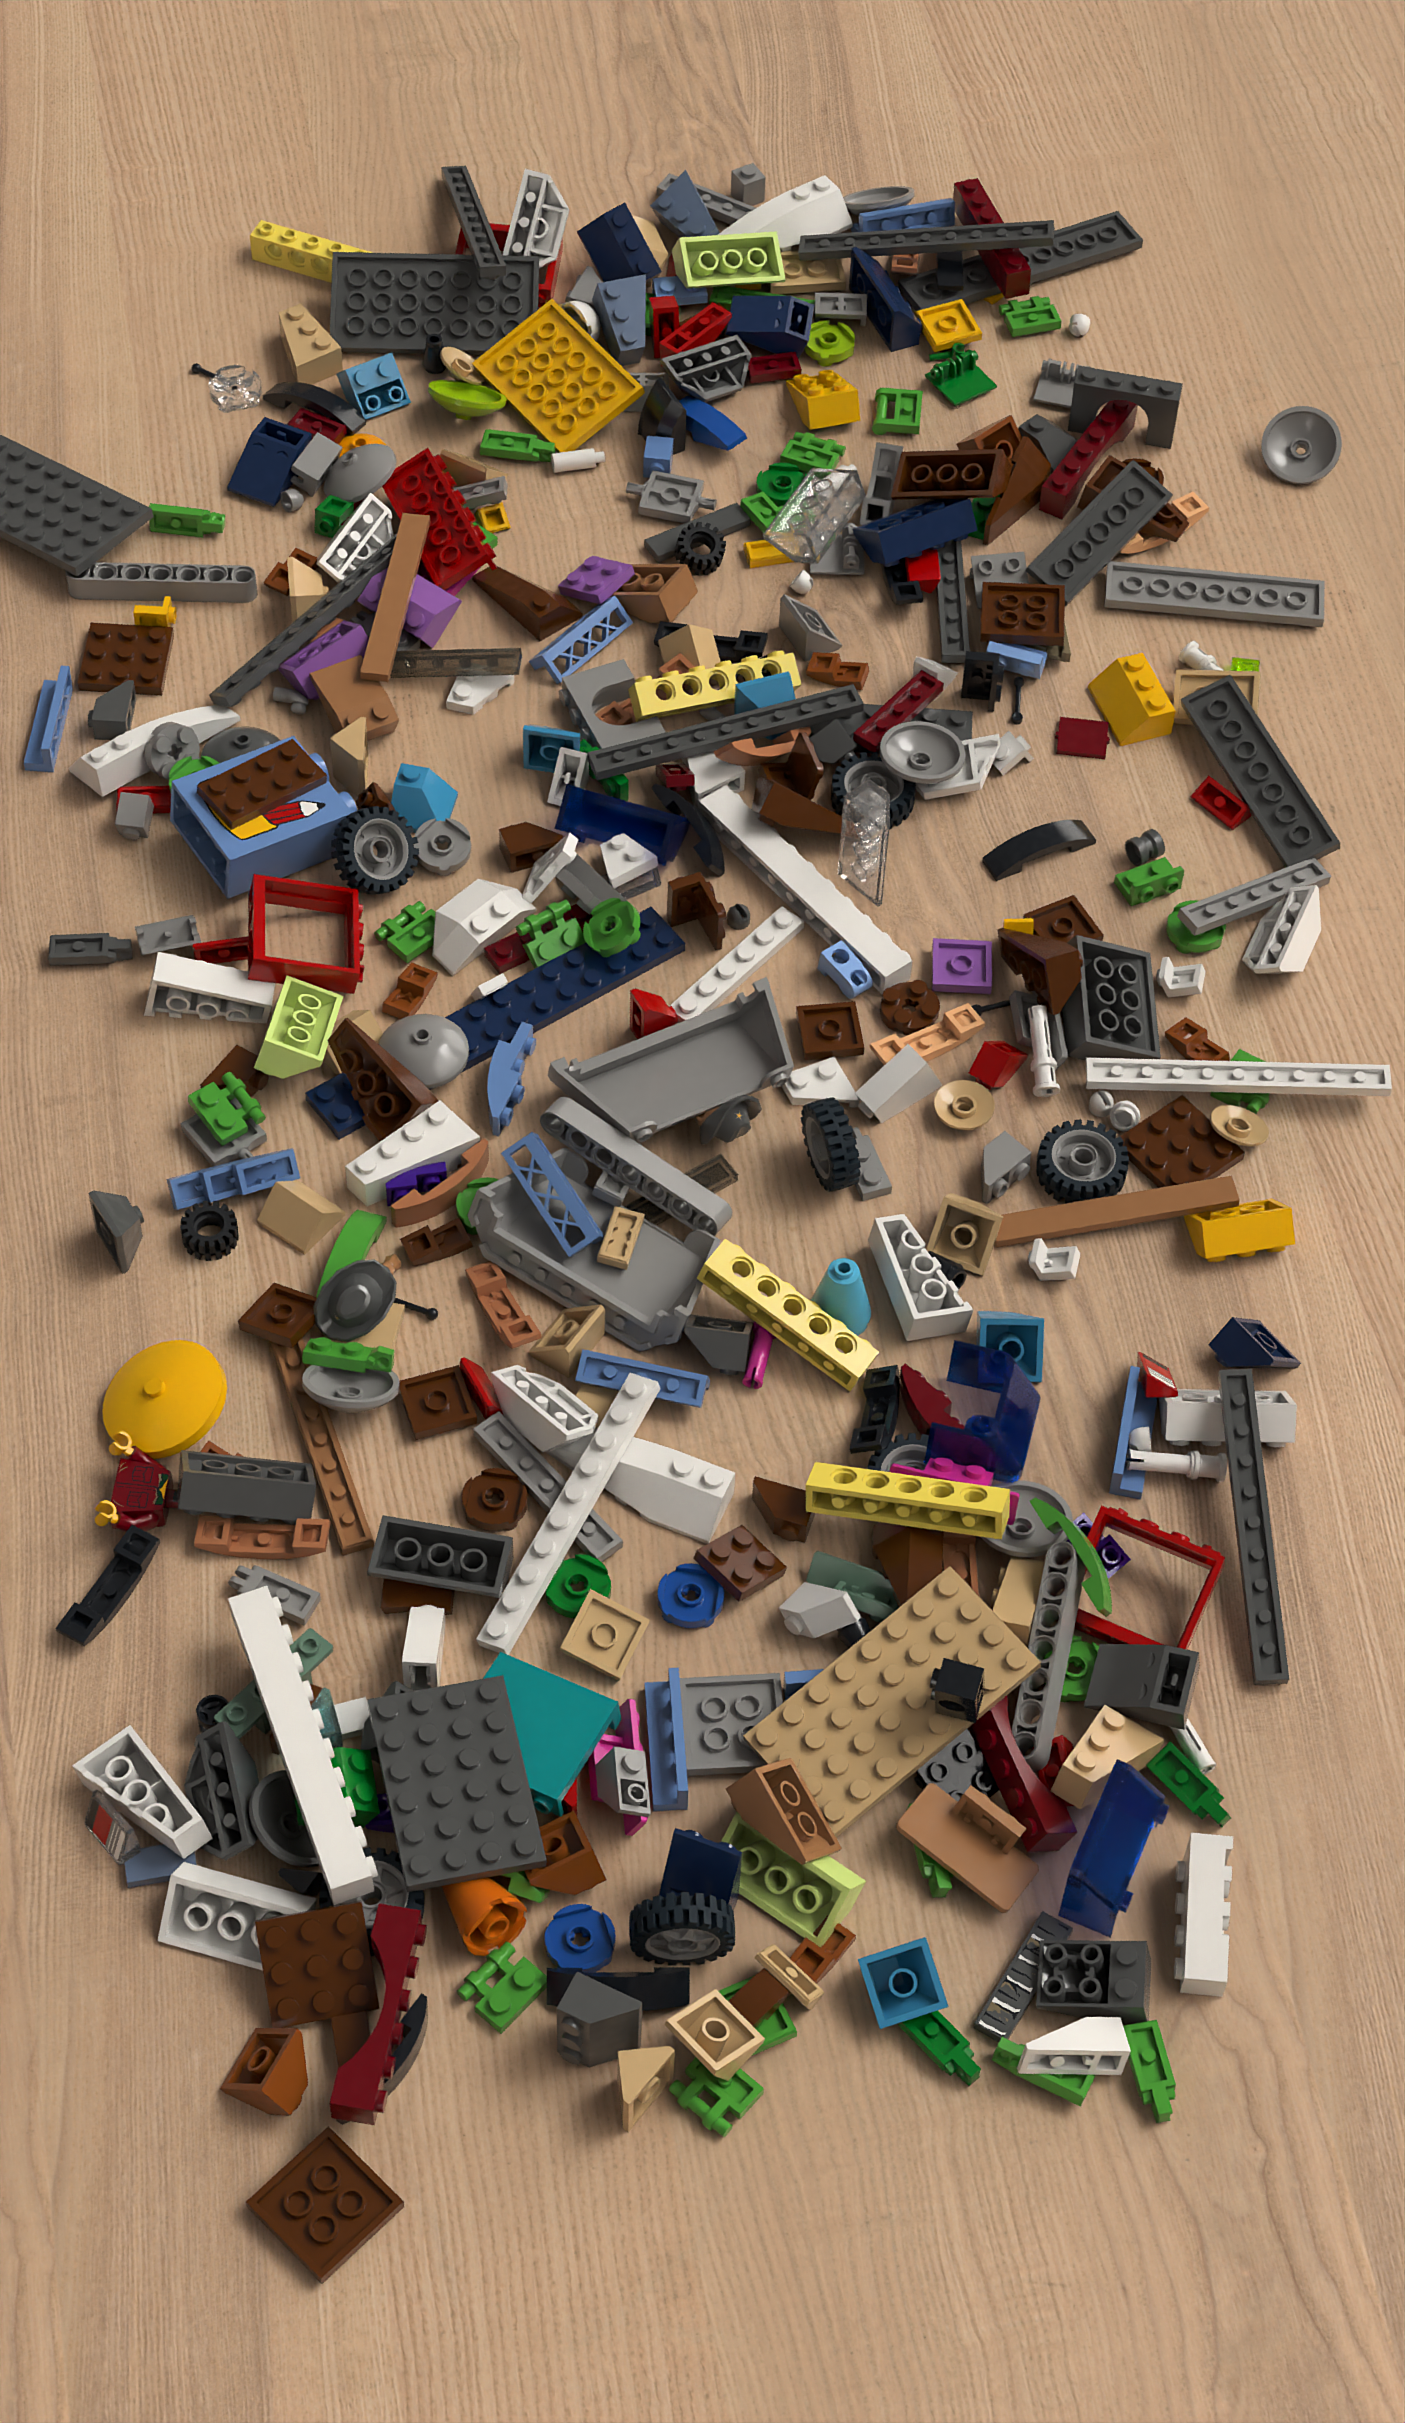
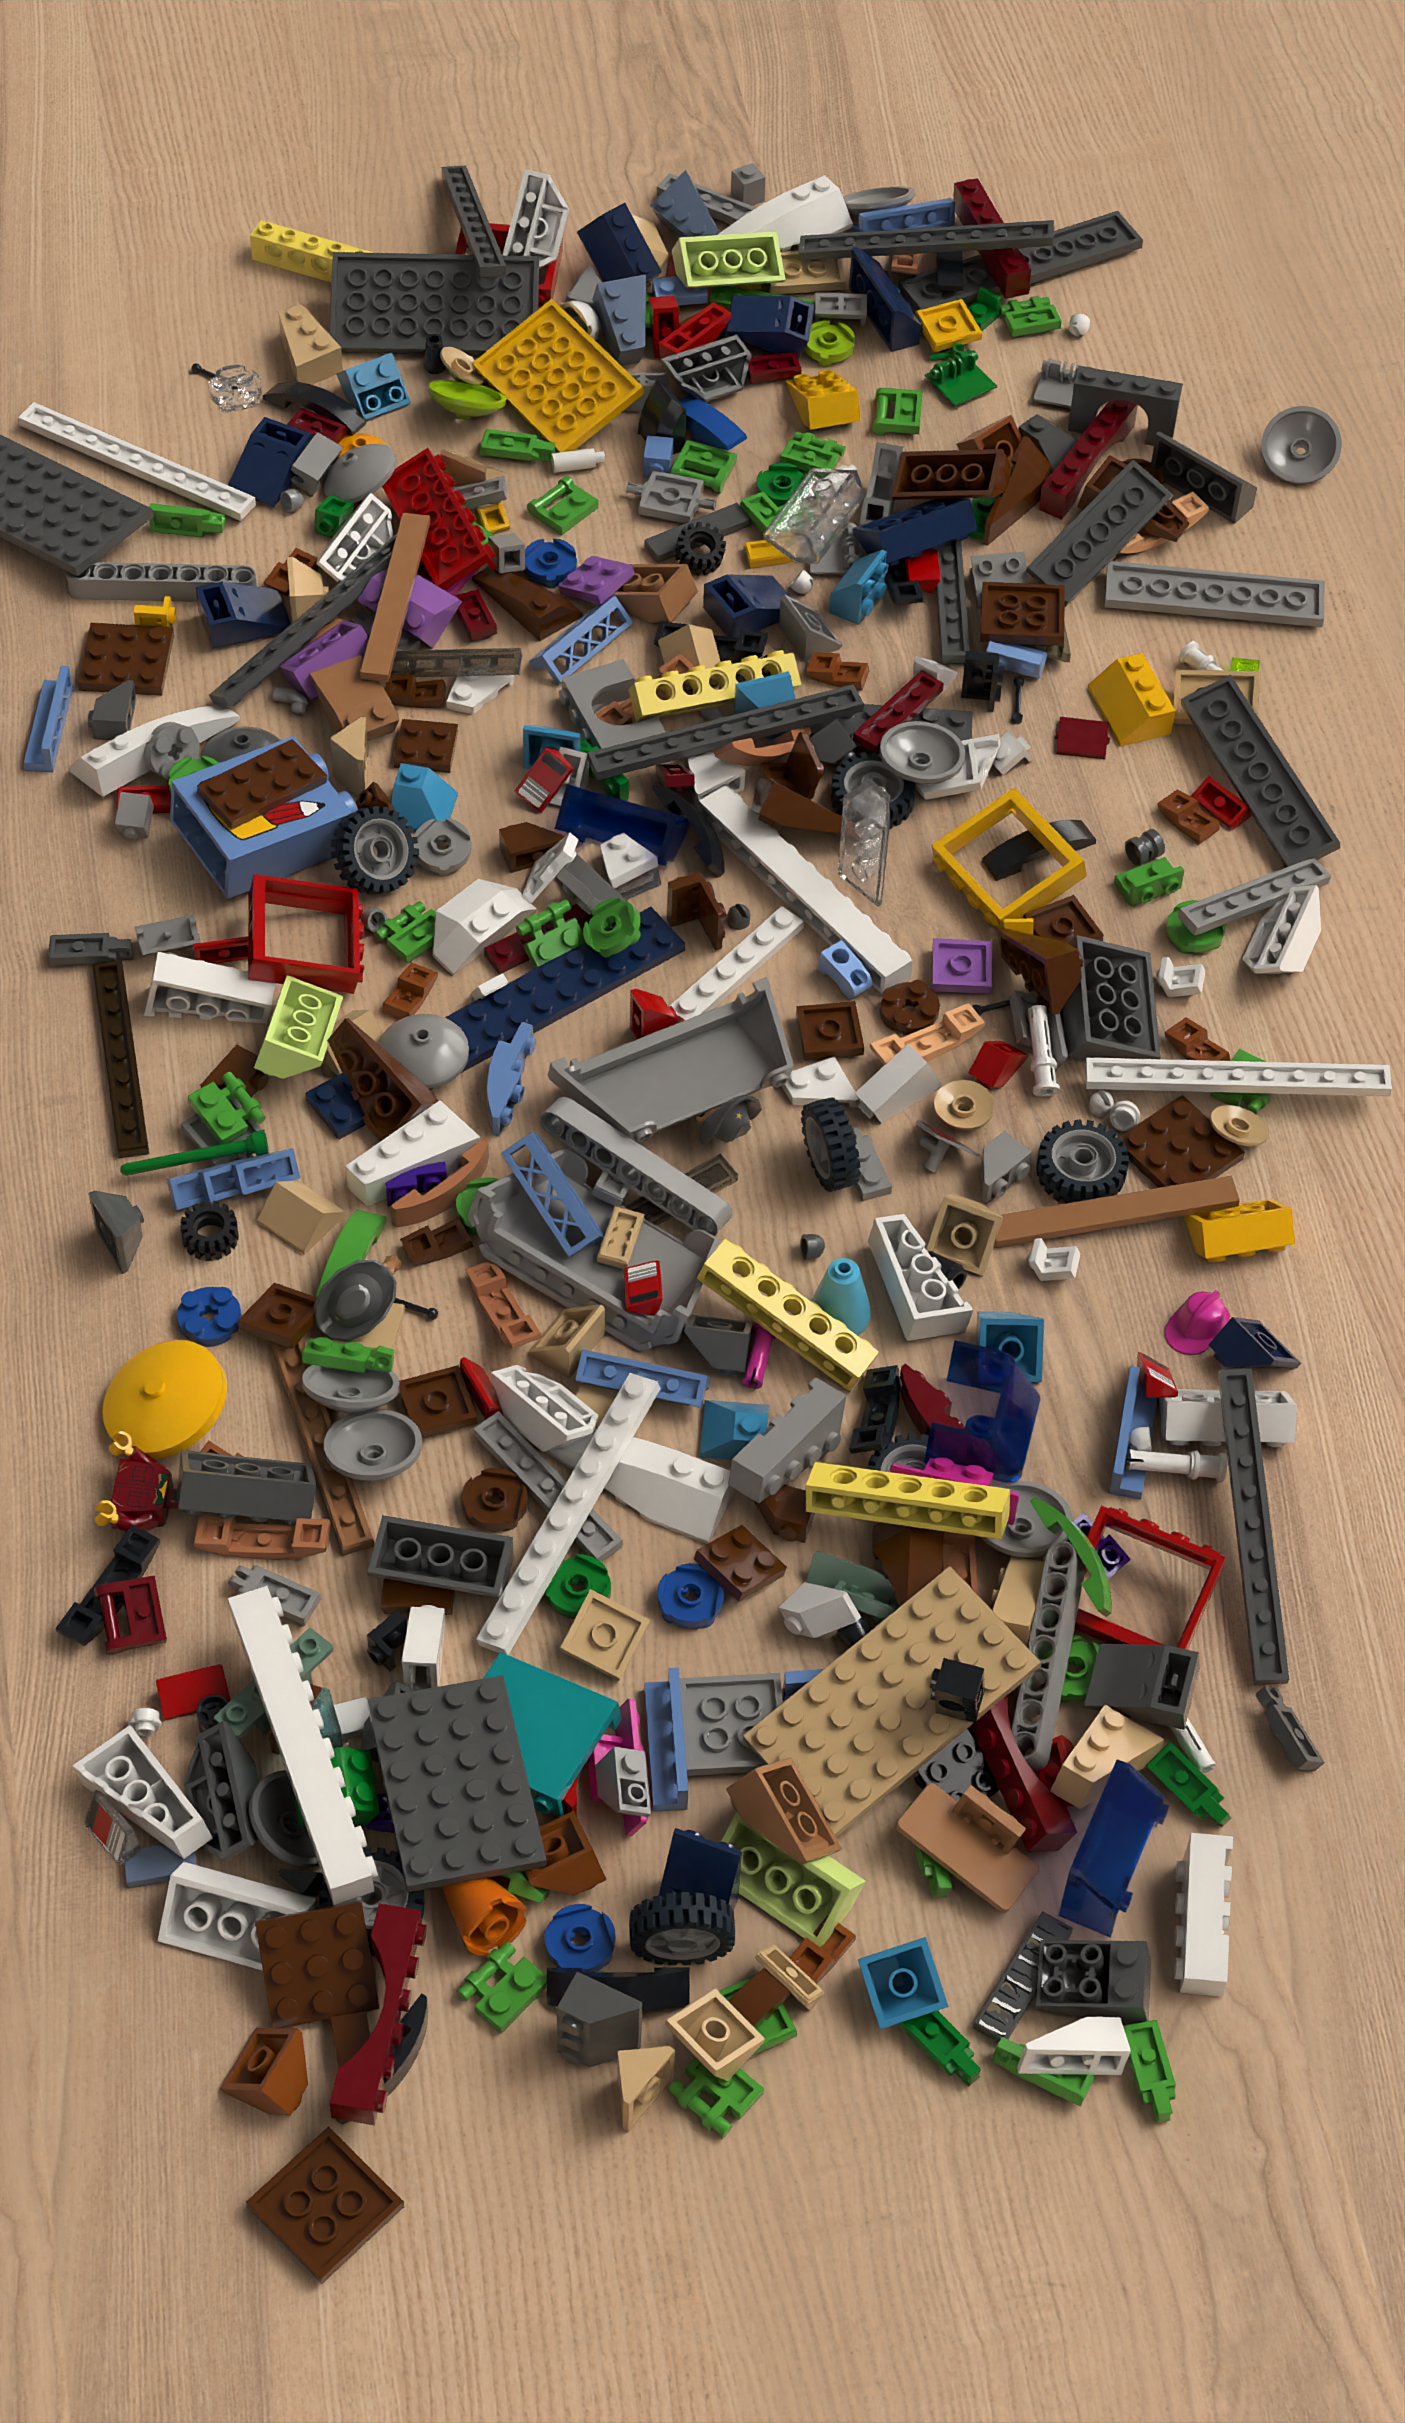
(120, 1059): none -> dark brown tile
(137, 461): none -> white plate
(142, 1614): none -> dark red plate
(145, 1721): none -> white plate
(183, 1691): none -> red slope
(205, 1300): none -> blue plate
(240, 612): none -> dark blue slope
(254, 1143): none -> green piece
(373, 1445): none -> light grey dish
(376, 915): none -> light grey hinge
(387, 1635): none -> black bracket
(408, 692): none -> reddish brown slope
(426, 744): none -> reddish brown plate
(475, 615): none -> dark red plate
(509, 552): none -> light grey brick
(544, 779): none -> slope
(549, 573): none -> blue plate
(567, 511): none -> bright green plate
(643, 1288): none -> slope
(705, 460): none -> bright green plate
(730, 1427): none -> dark azure slope
(743, 602): none -> dark blue slope
(790, 1443): none -> light grey wedge
(811, 1246): none -> dark grey hinge
(860, 588): none -> dark azure slope
(938, 1148): none -> light grey shield
(986, 308): none -> green bracket
(1070, 873): none -> yellow window
(1184, 814): none -> dark orange slope
(1194, 473): none -> dark grey slope
(1196, 1323): none -> dark pink piece
(1289, 1730): none -> dark grey plate

